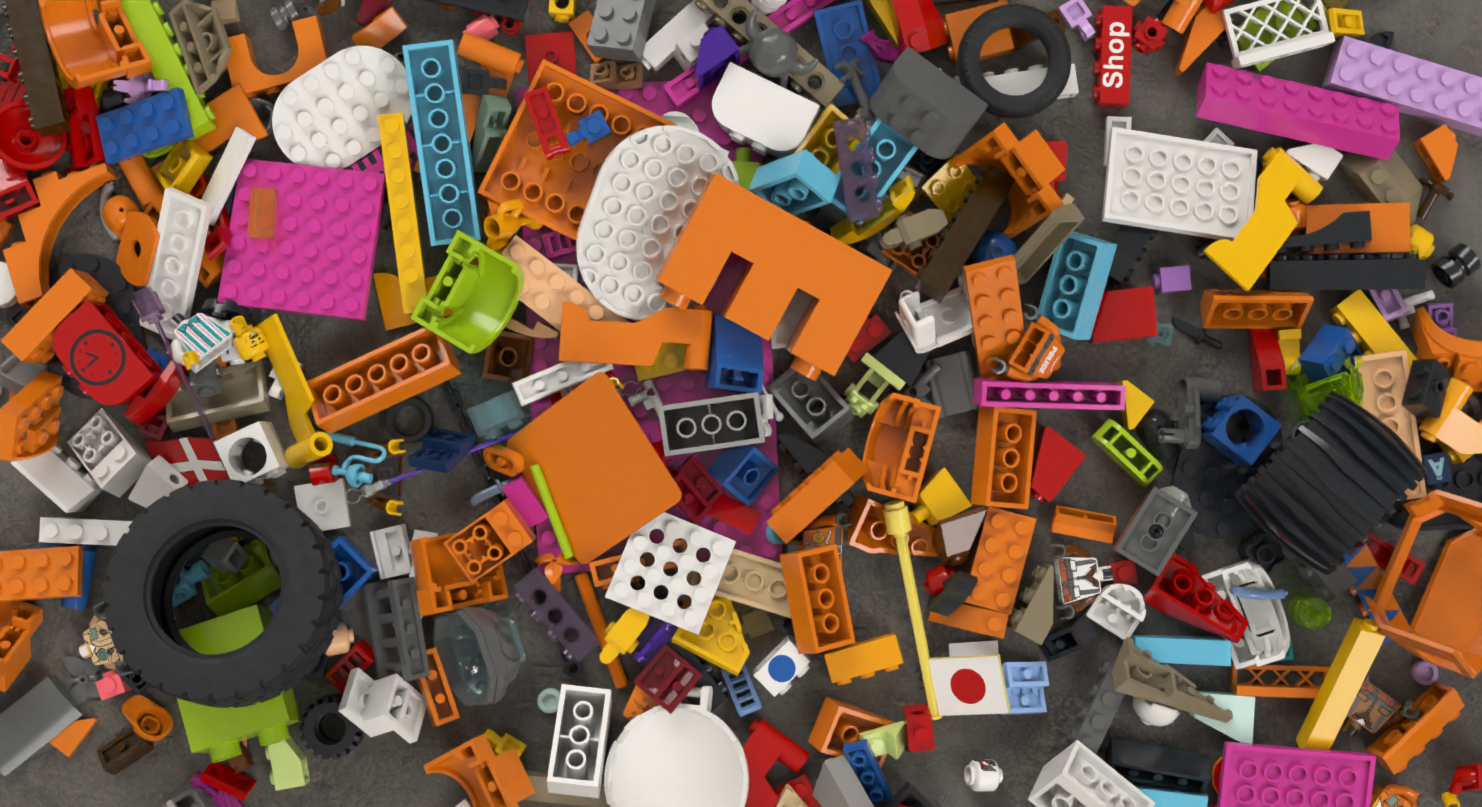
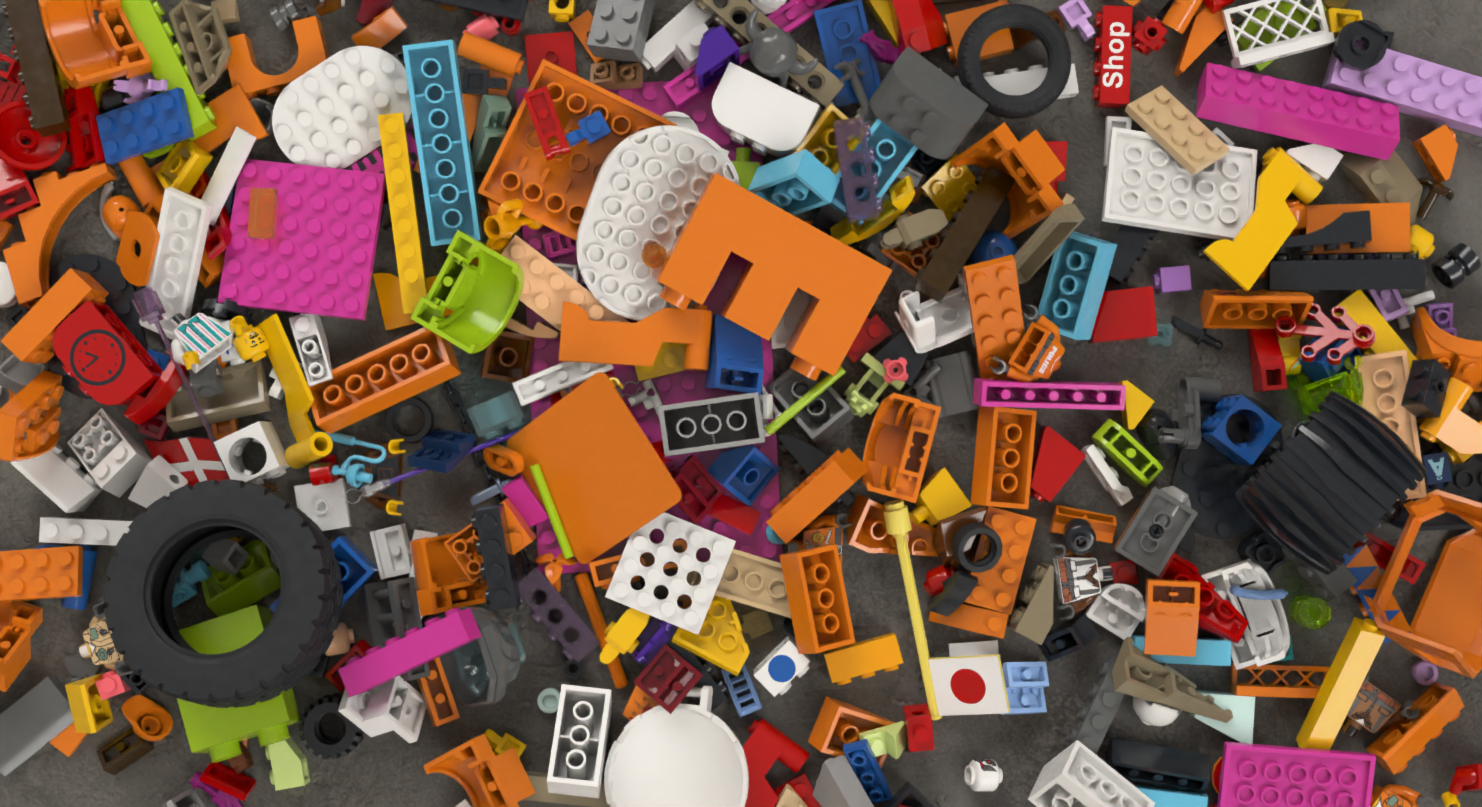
(86, 706): none -> yellow slope
(312, 347): none -> white slope
(409, 652): none -> dark pink brick
(497, 557): none -> black brick
(654, 255): none -> clear orange plate
(803, 401): none -> lime bar
(890, 375): none -> coral plate
(989, 560): none -> black tyre
(1079, 536): none -> black head
(1106, 475): none -> white hinge
(1171, 617): none -> orange slope
(1177, 130): none -> tan plate
(1328, 333): none -> plant
(1373, 39): none -> black plate

